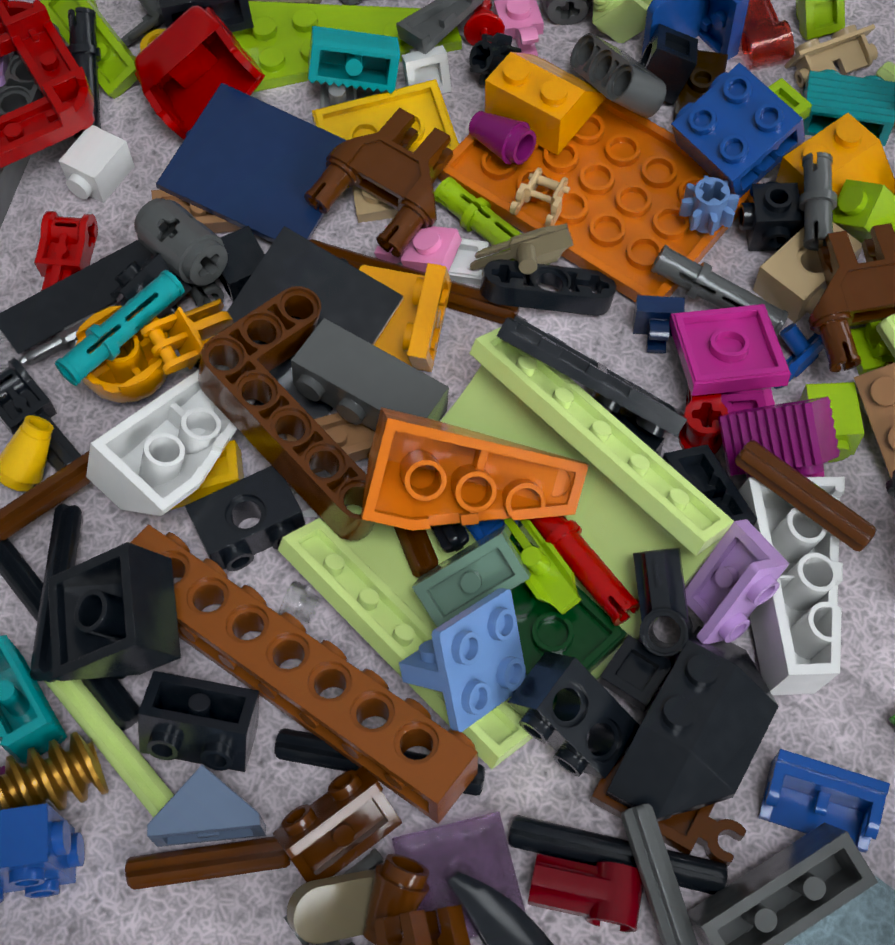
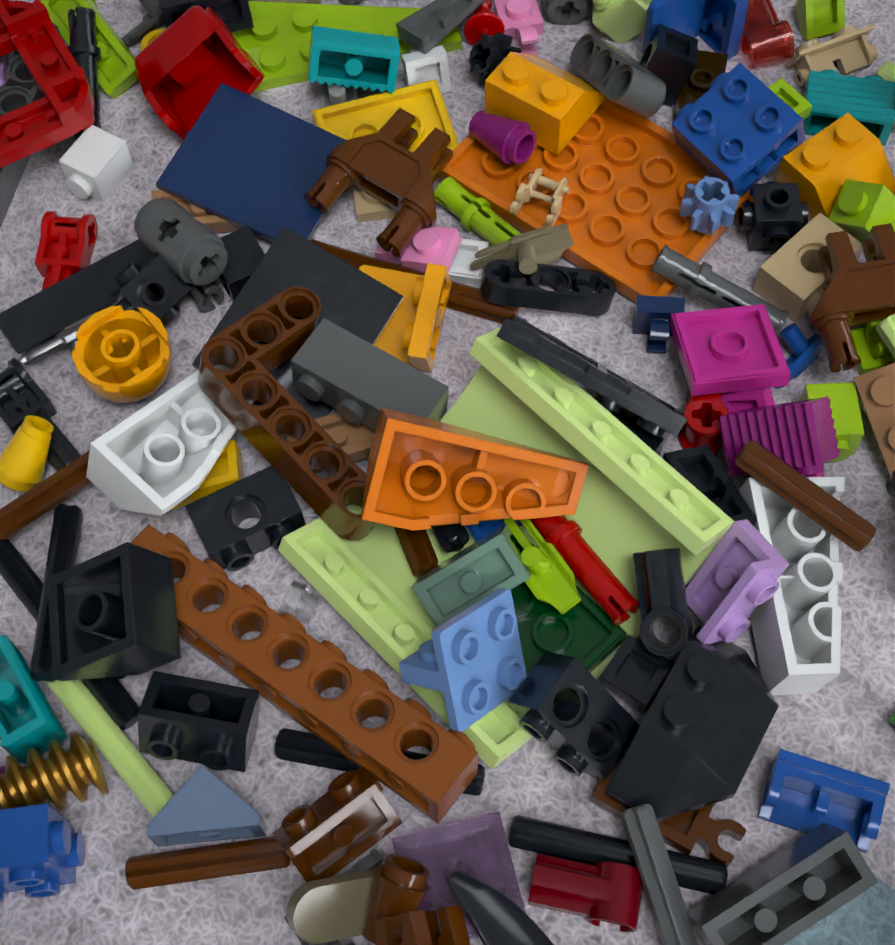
(78, 361): teal pin -> none
(187, 334): light orange arm -> none
(817, 199): dark grey pin -> none

